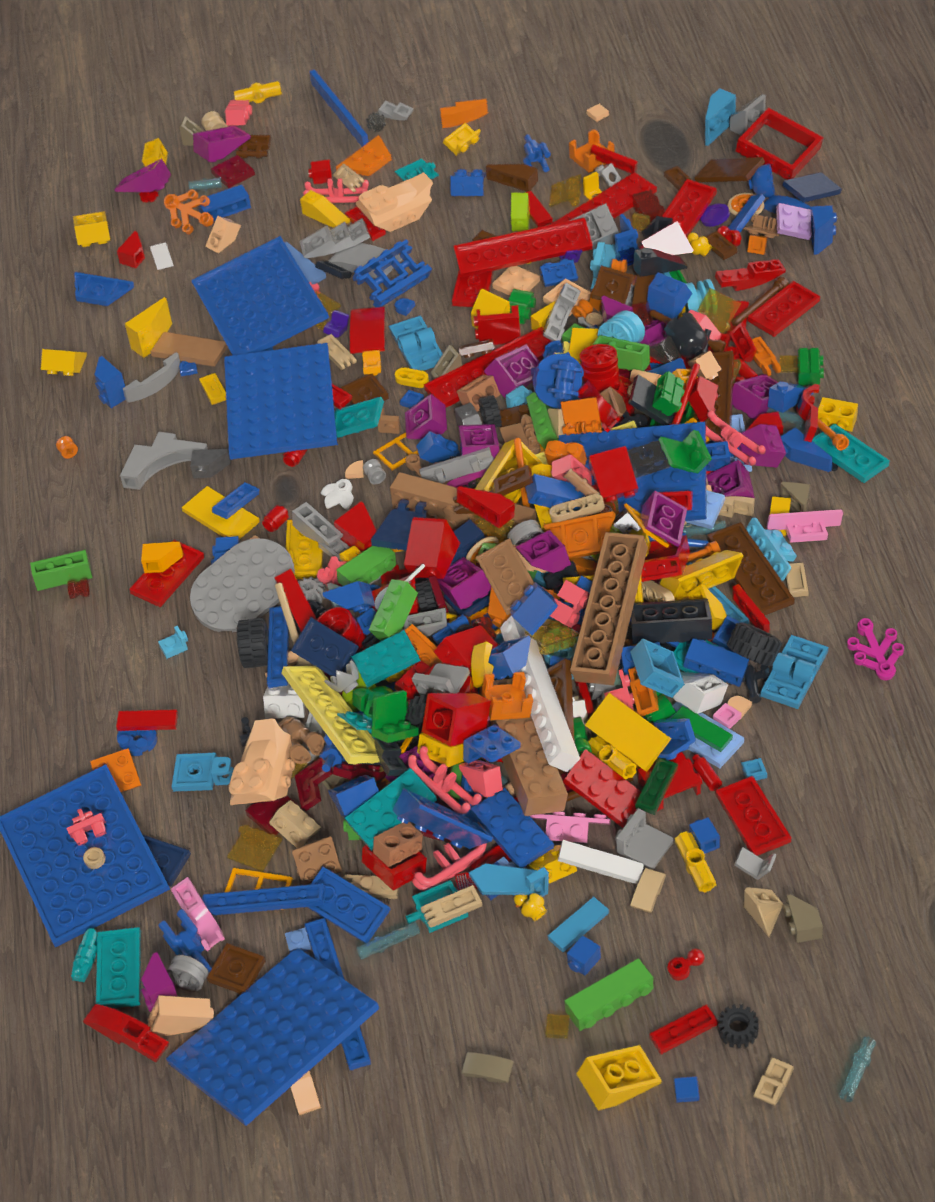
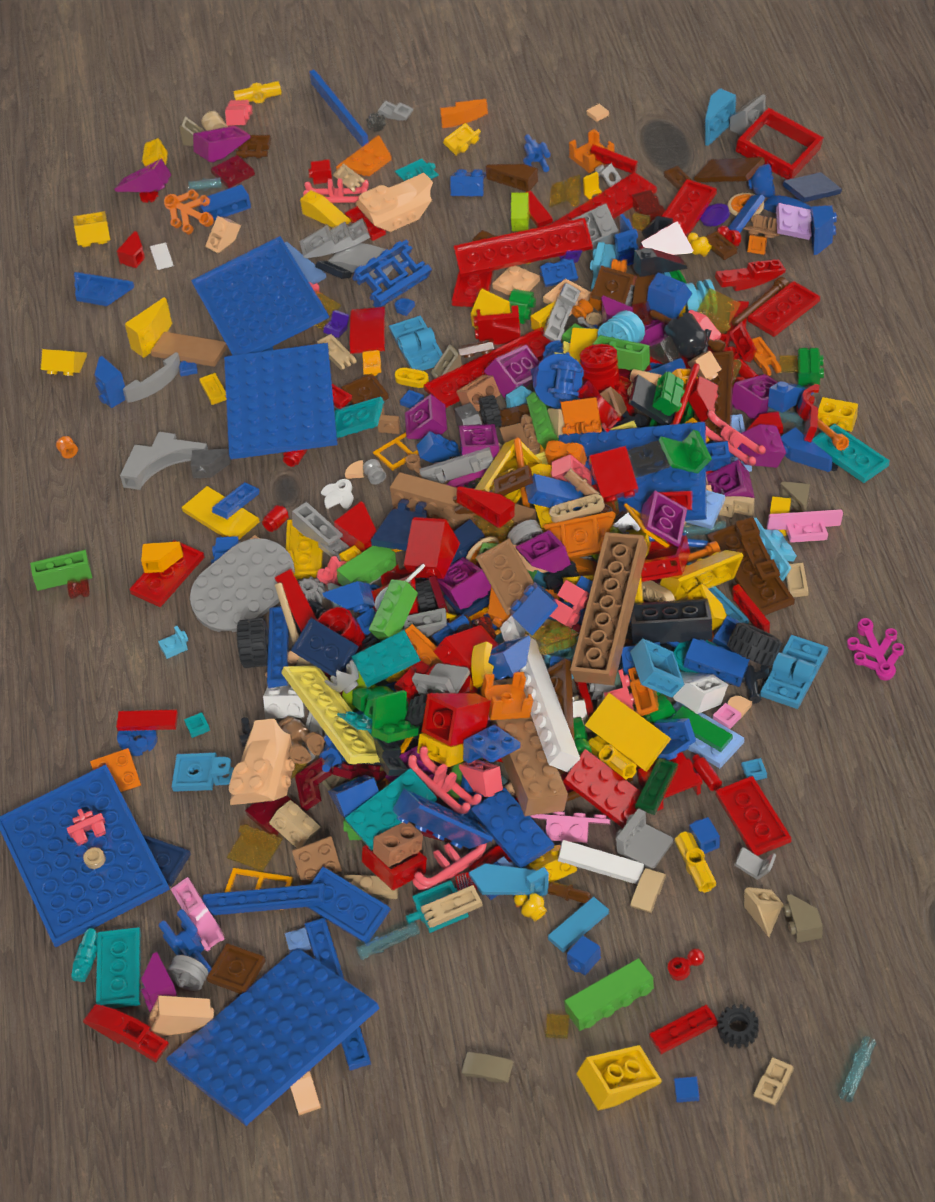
(197, 725): none -> teal plate
(568, 892): none -> reddish brown axle
(755, 549): none -> reddish brown slope

